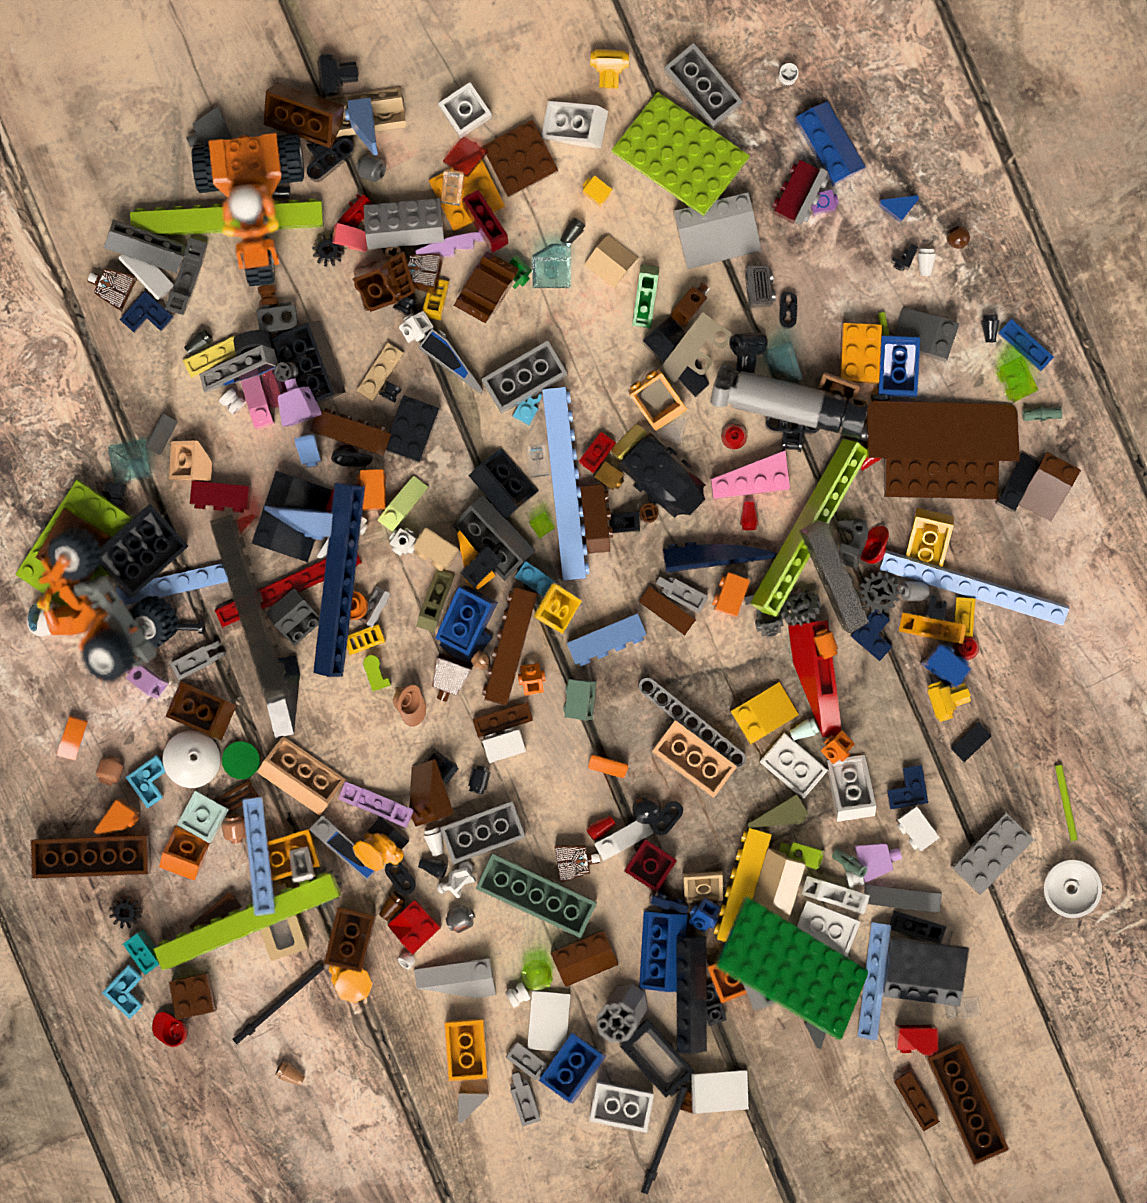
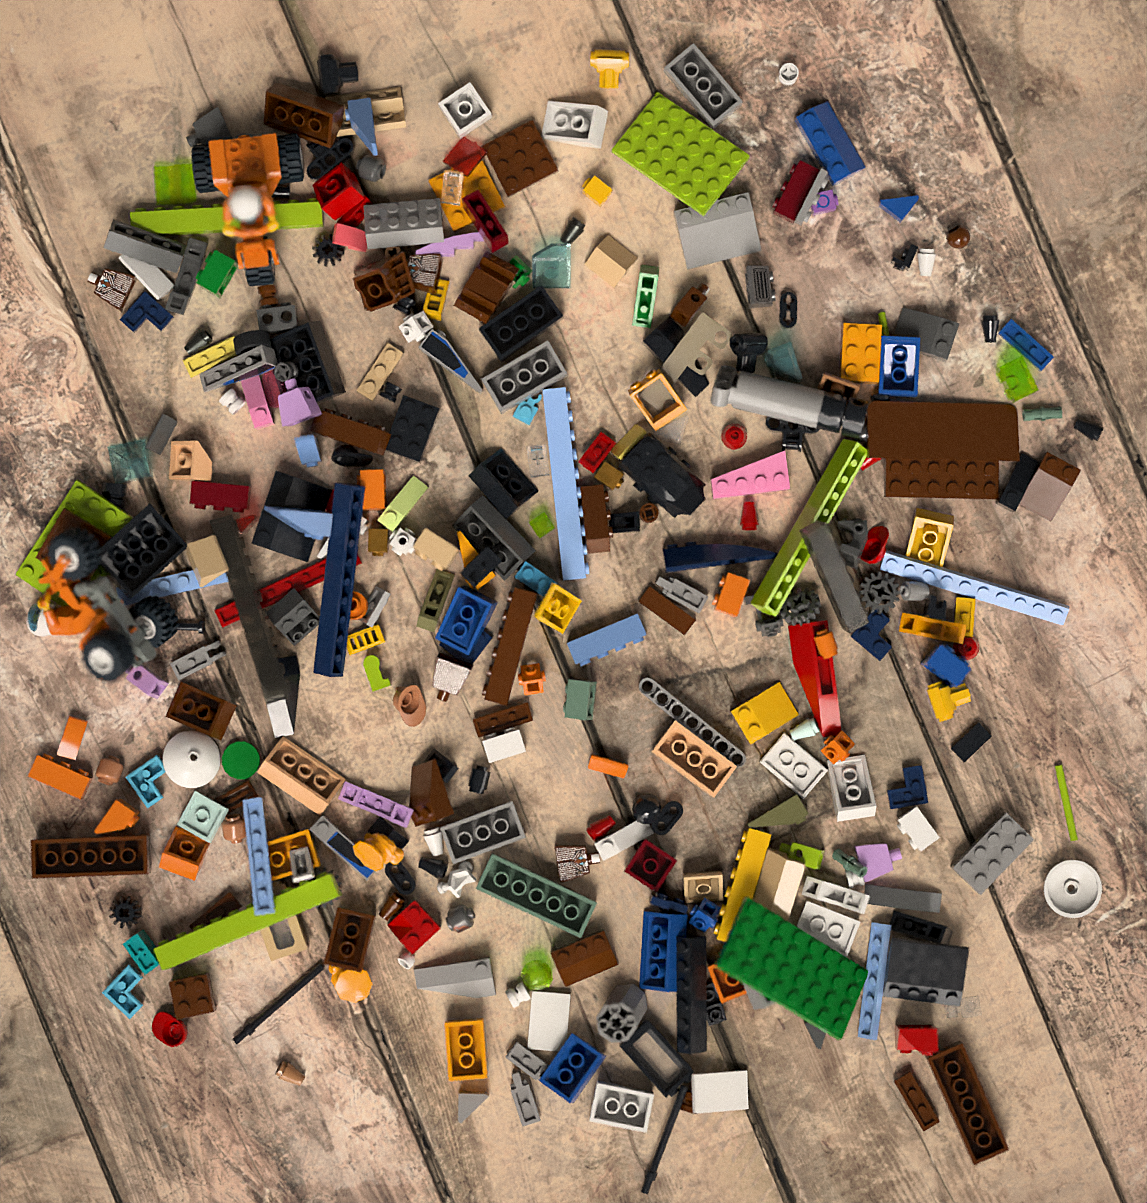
(60, 776): none -> orange brick
(174, 184): none -> clear neon green slope
(206, 559): none -> tan slope
(217, 273): none -> green brick
(338, 191): none -> red slope
(378, 541): none -> pearl gold brick
(481, 660): medium nougat plate -> none
(521, 323): none -> black brick
(1089, 429): none -> black cone

